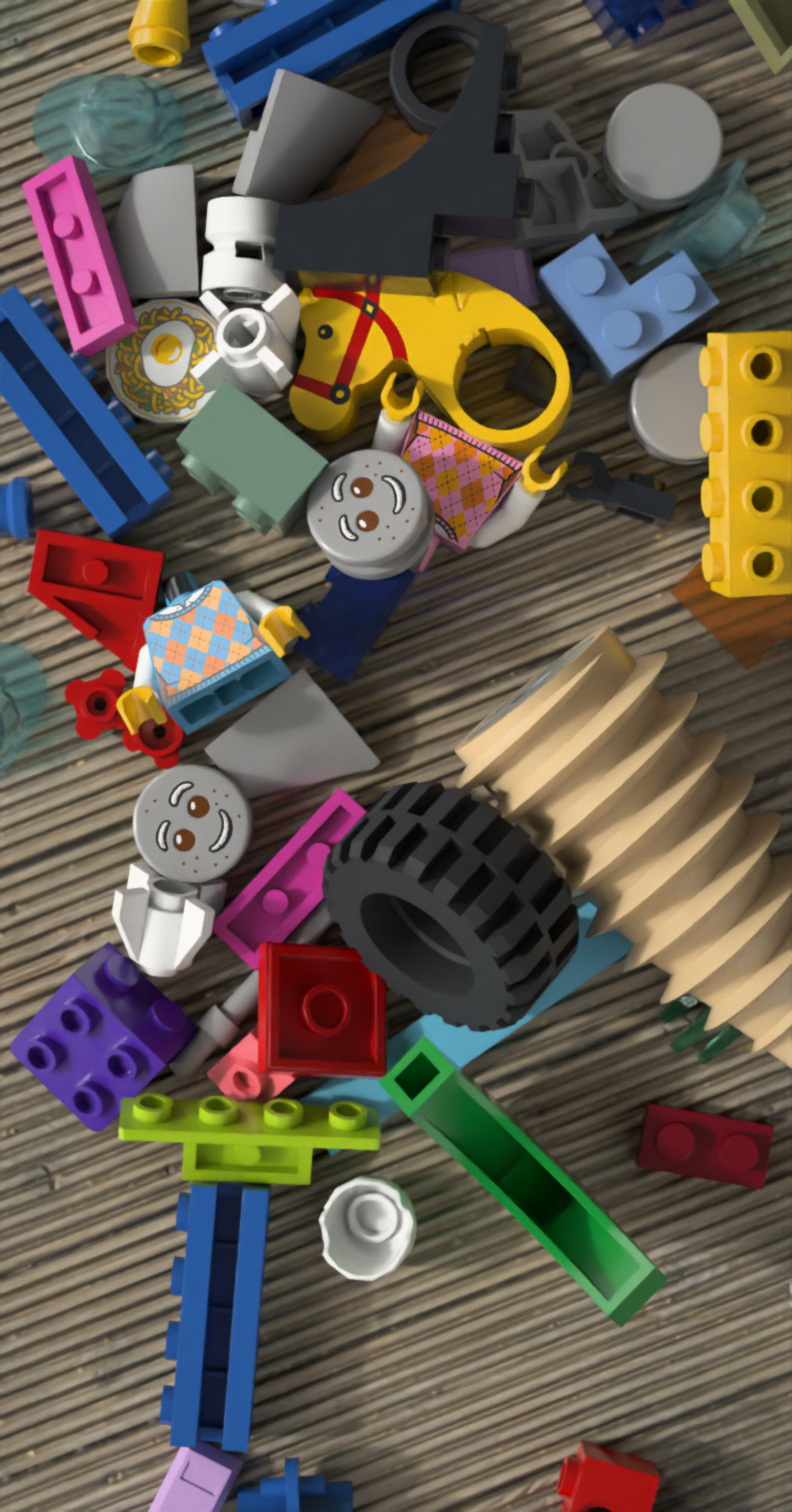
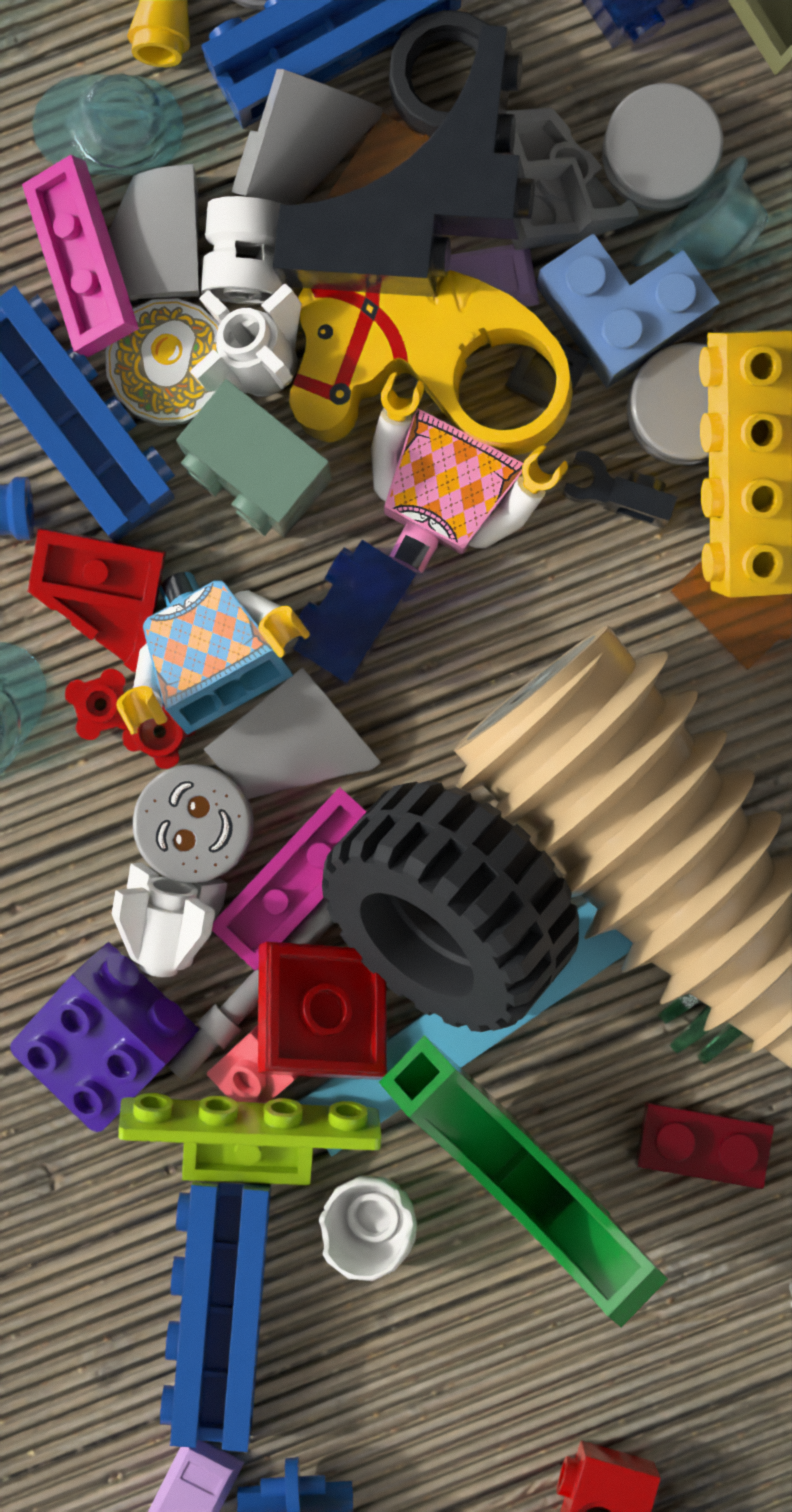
(371, 514): light grey head -> none

